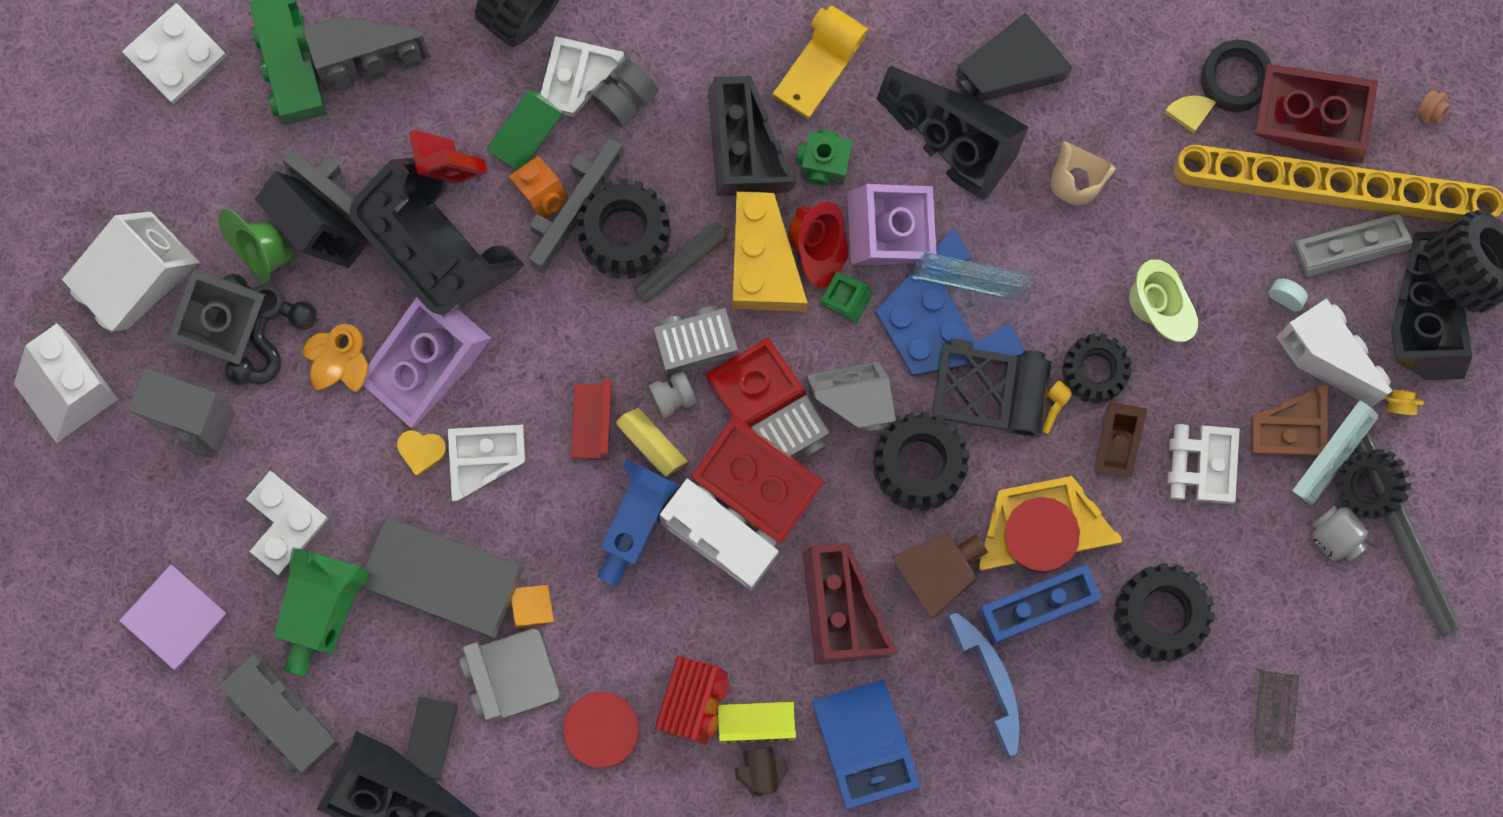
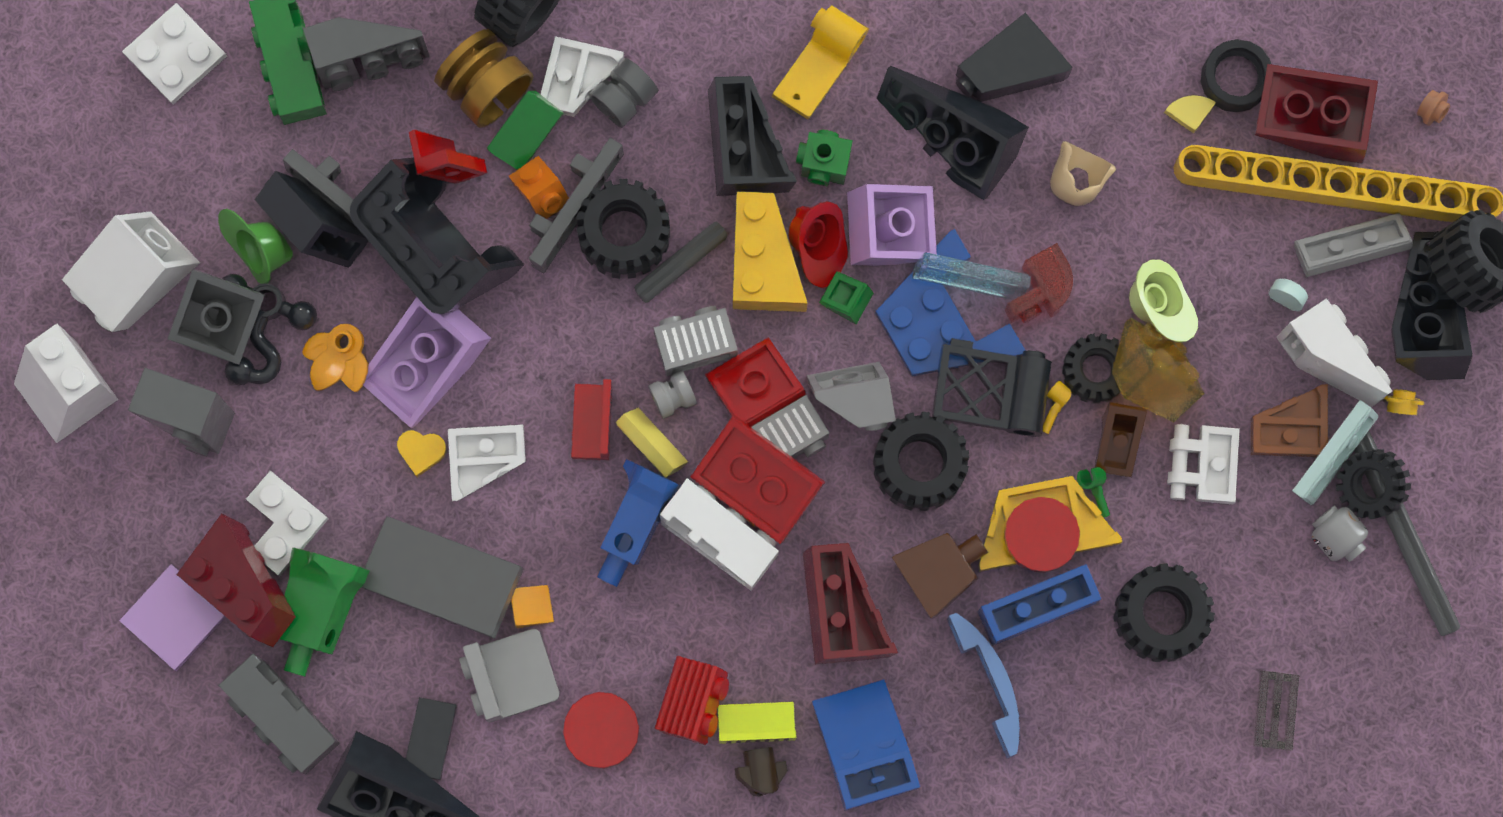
(236, 582): none -> dark red wedge
(480, 74): none -> pearl gold wheel
(1051, 282): none -> clear red brick
(1099, 479): none -> green hand
(1155, 371): none -> clear yellow slope

